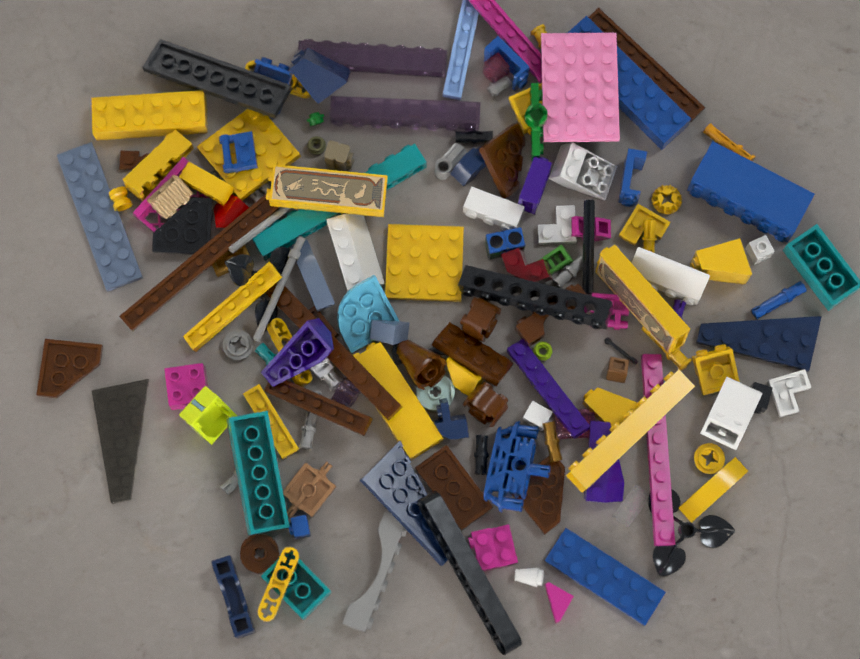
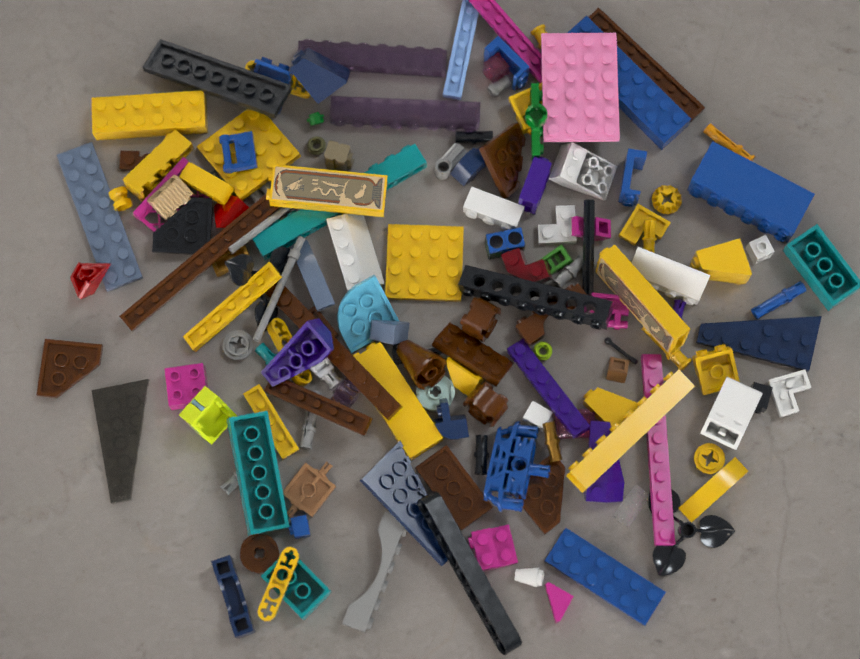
(88, 277): none -> red slope

